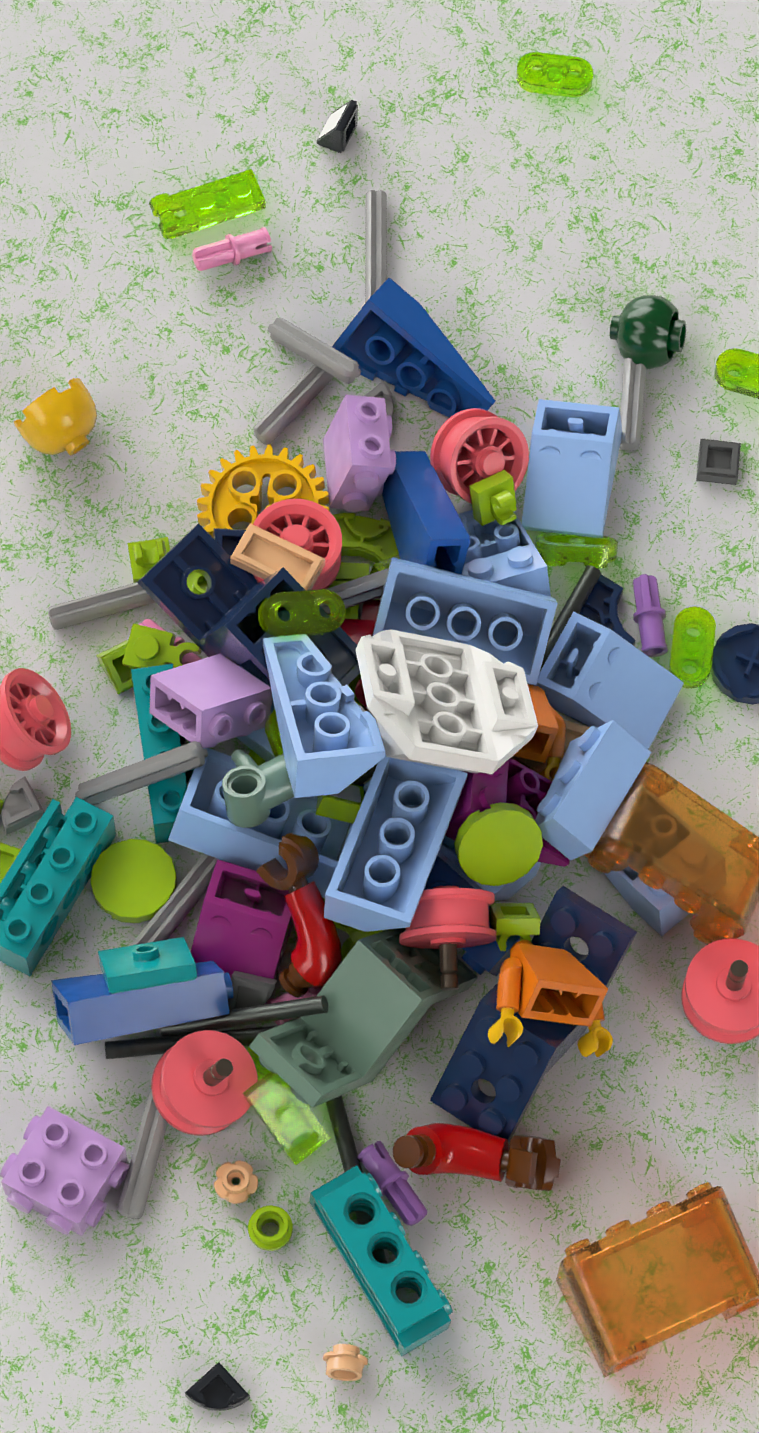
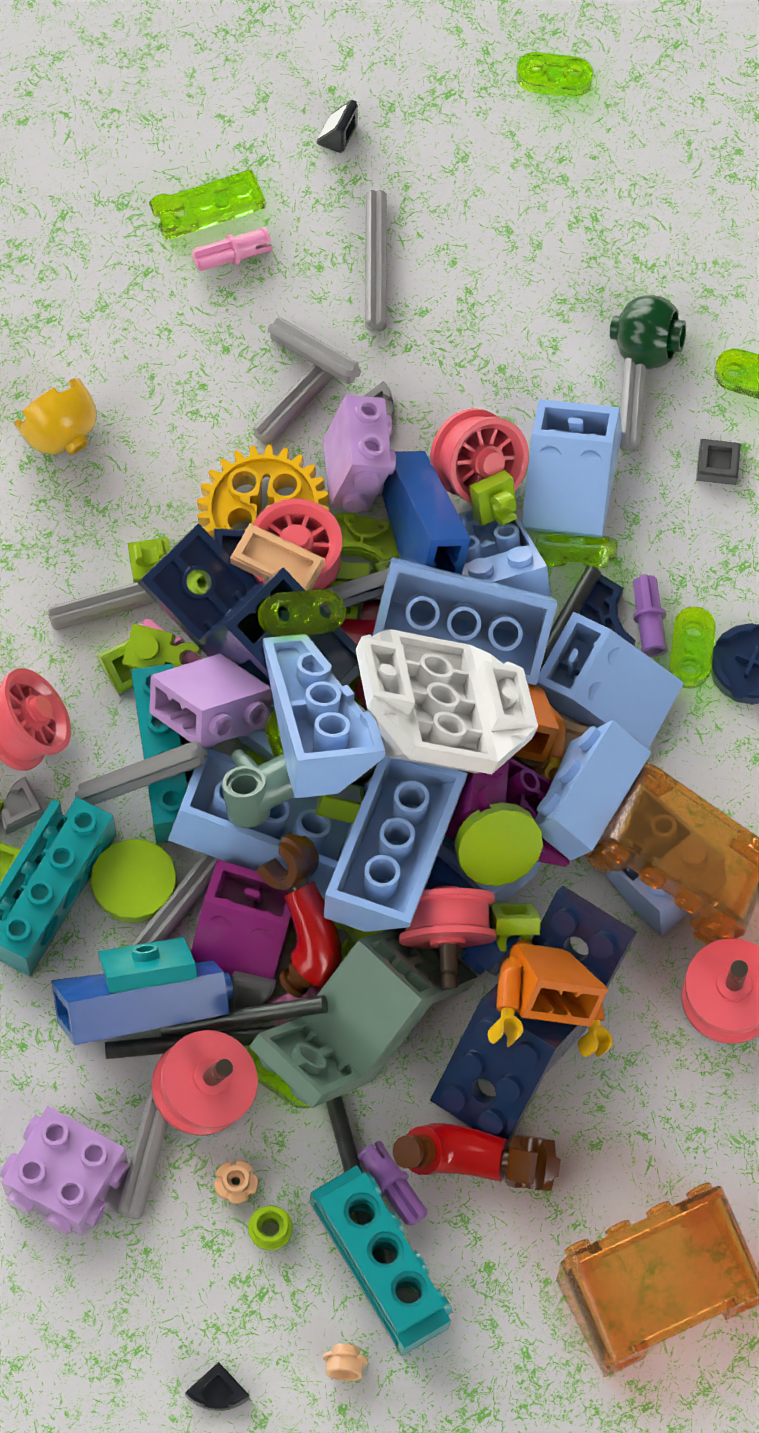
(286, 1117): clear neon green plate -> none
(406, 348): blue wedge -> none

